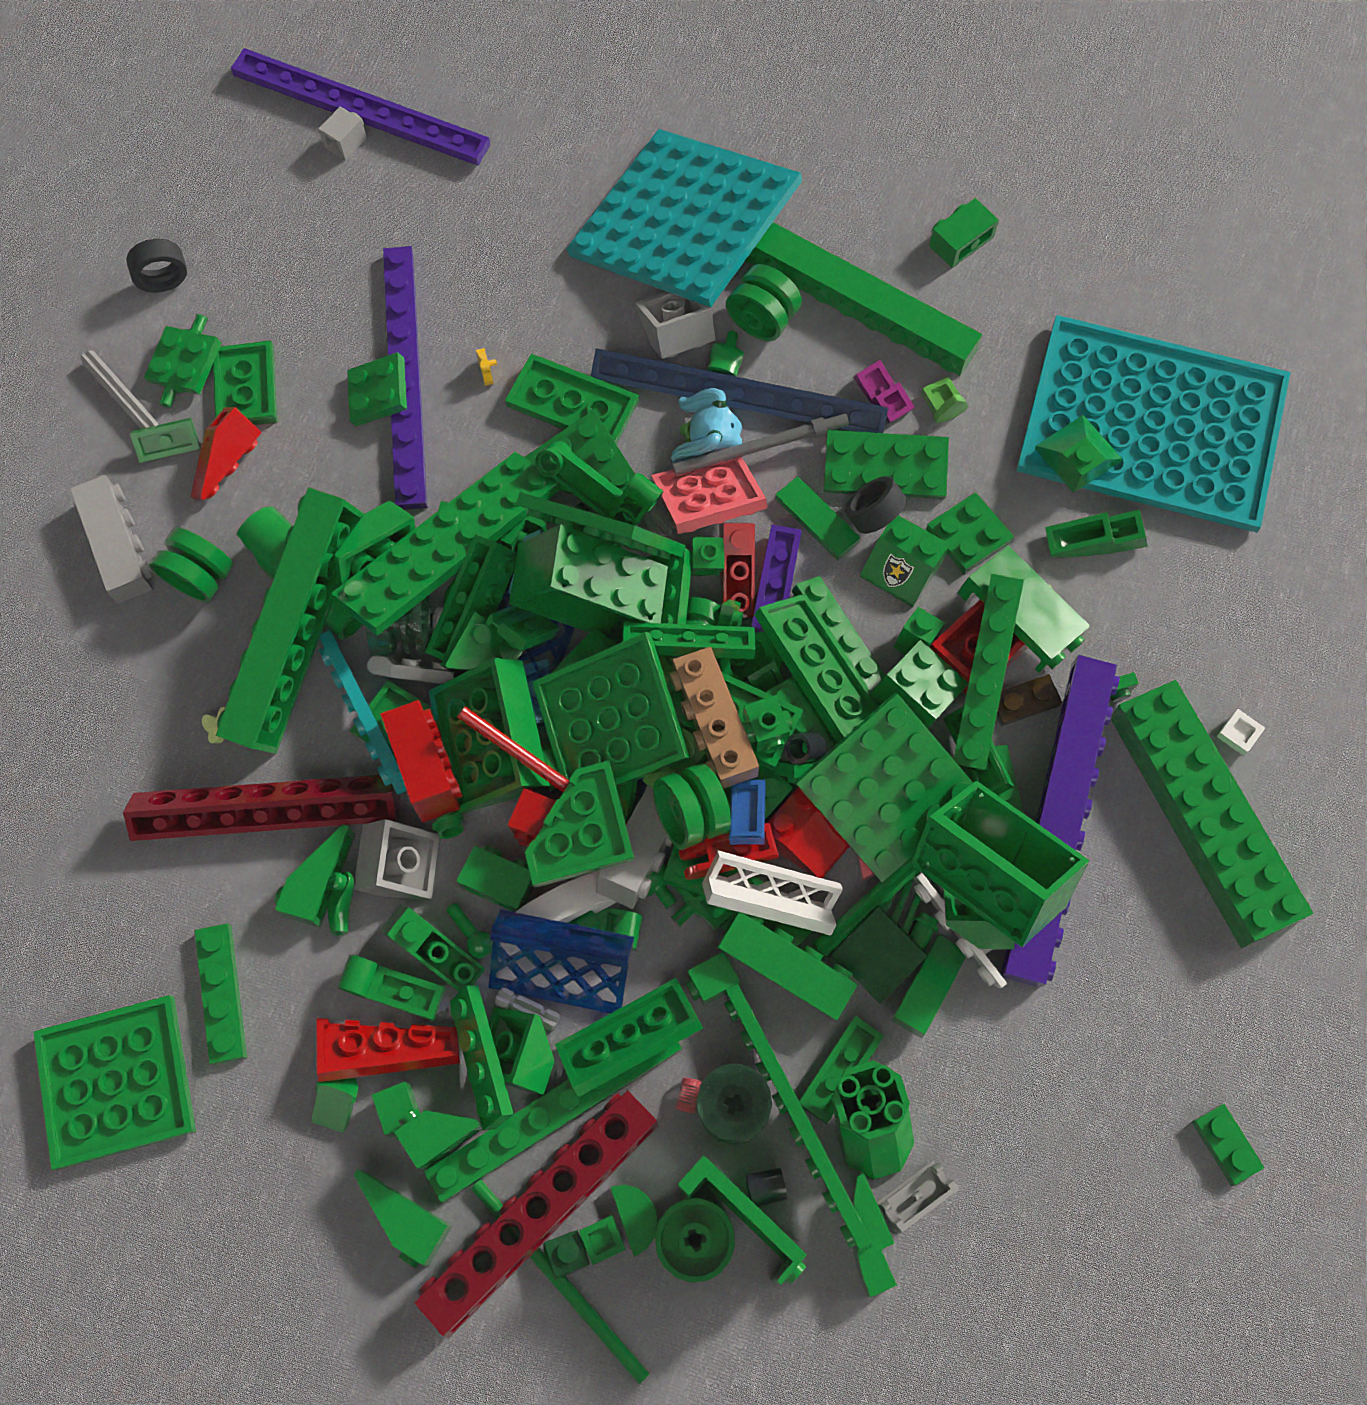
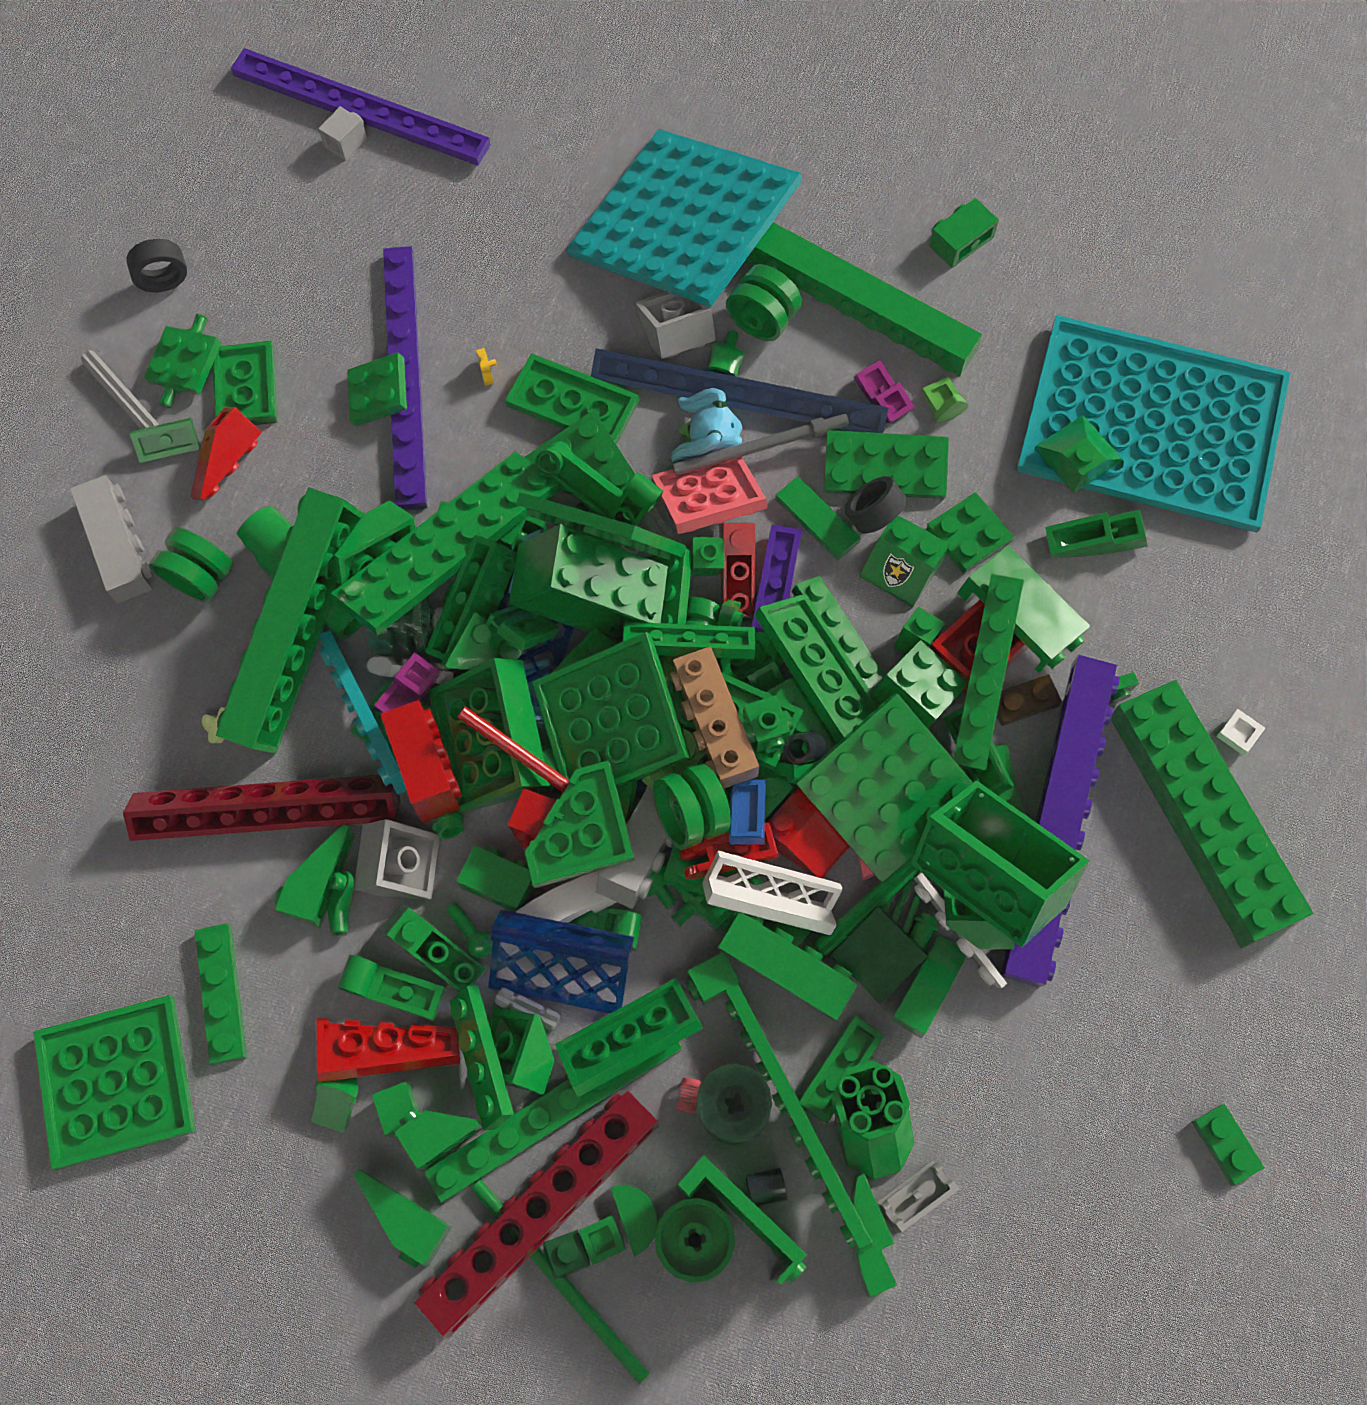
(409, 684): none -> magenta slope

